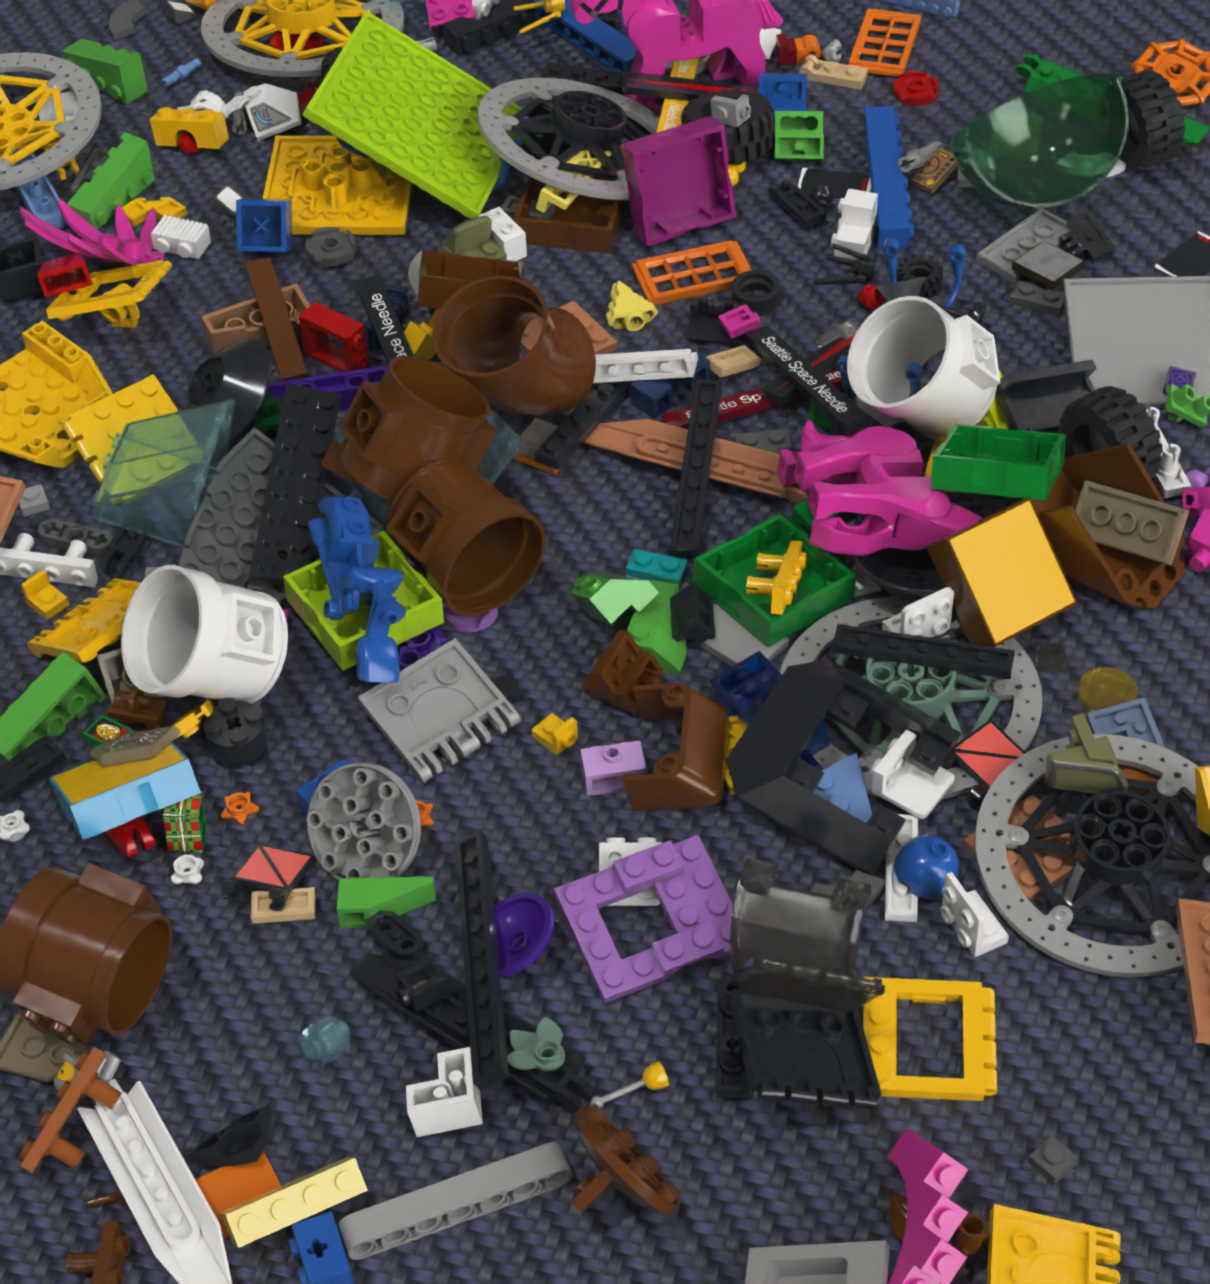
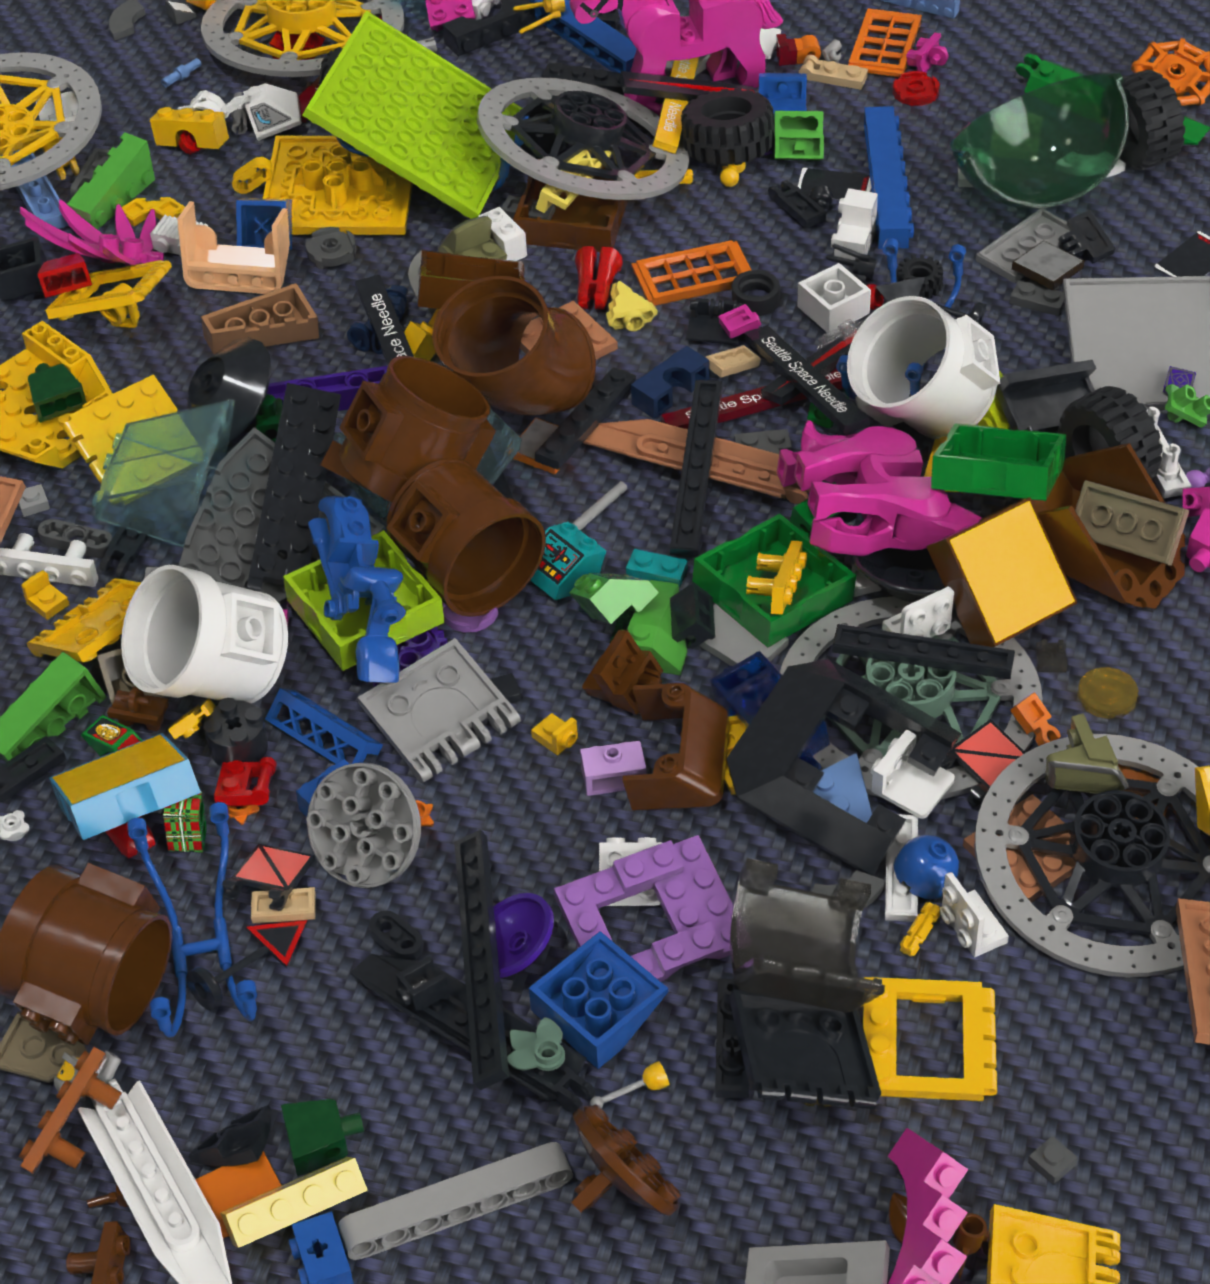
(55, 391): none -> dark green torso
(111, 69): bright green wedge -> none
(134, 746): dark tan tile -> none
(184, 864): white plate -> none
(226, 201): slope -> none
(228, 266): none -> light nougat windscreen
(236, 779): none -> red plate
(245, 991): none -> blue bar
(249, 172): none -> yellow beam
(276, 319): reddish brown tile -> none
(276, 938): none -> black piece
(318, 1133): none -> dark green torso
(321, 321): red window -> none
(325, 1039): clear light blue head -> none
(328, 721): none -> blue fence
(364, 897): bright green slope -> none
(448, 1101): white brick -> none
(565, 559): none -> teal piece
(597, 998): none -> blue slope
(600, 505): none -> light grey bar
(609, 265): none -> red piece
(645, 365): white fence -> none
(678, 180): magenta tile -> none
(731, 111): light grey bracket -> none
(833, 297): none -> white brick
(917, 157): light grey pin -> none
(920, 929): none -> yellow axle
(927, 53): none -> dark pink hips
(935, 171): medium nougat tile -> none
(1033, 718): none -> orange plate
(1126, 719): sand blue plate -> none

